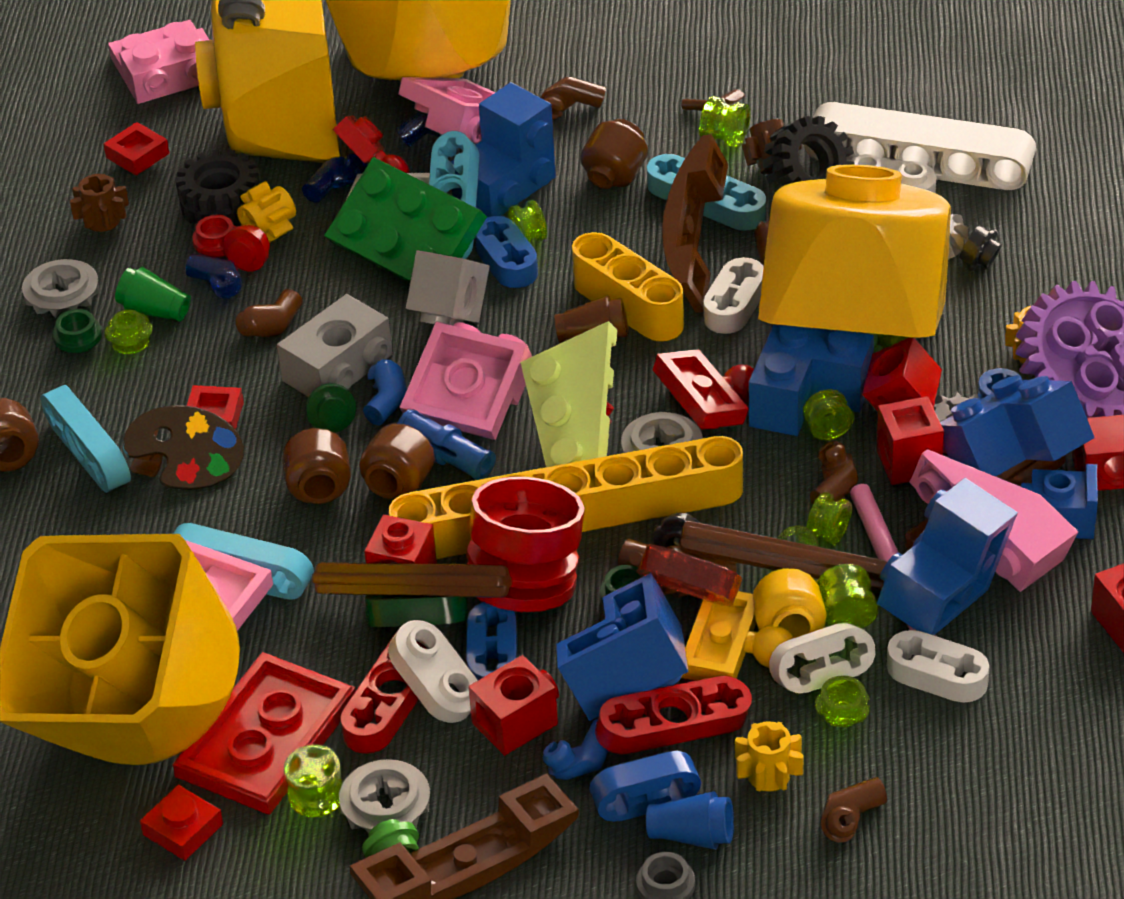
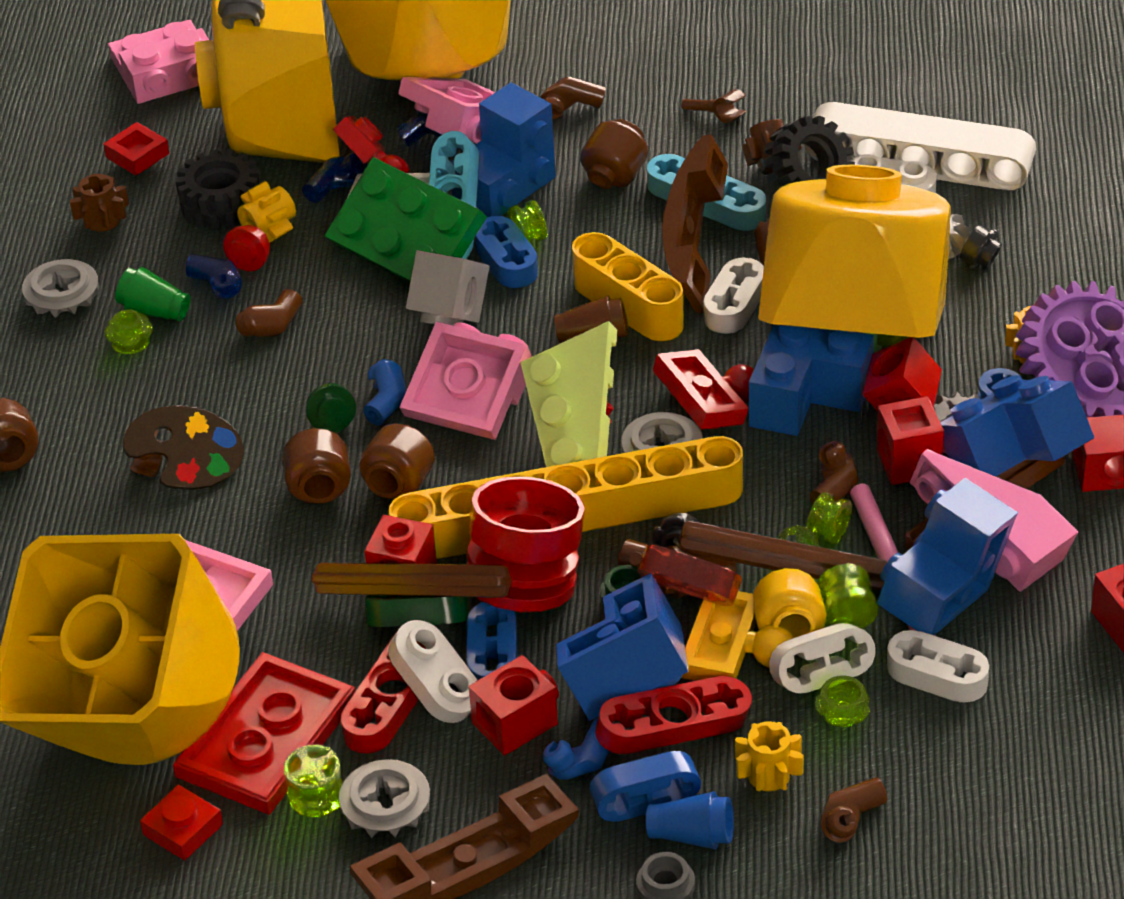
(76, 331): dark green plate -> none
(85, 438): medium azure beam -> none
(210, 235): red plate -> none
(222, 401): red plate -> none
(288, 566): medium azure beam -> none
(335, 346): light grey brick -> none
(390, 833): bright green plate -> none
(451, 446): blue pin -> none
(725, 121): clear neon green wheel -> none
(833, 425): clear neon green bush -> none
(1071, 494): blue brick -> none

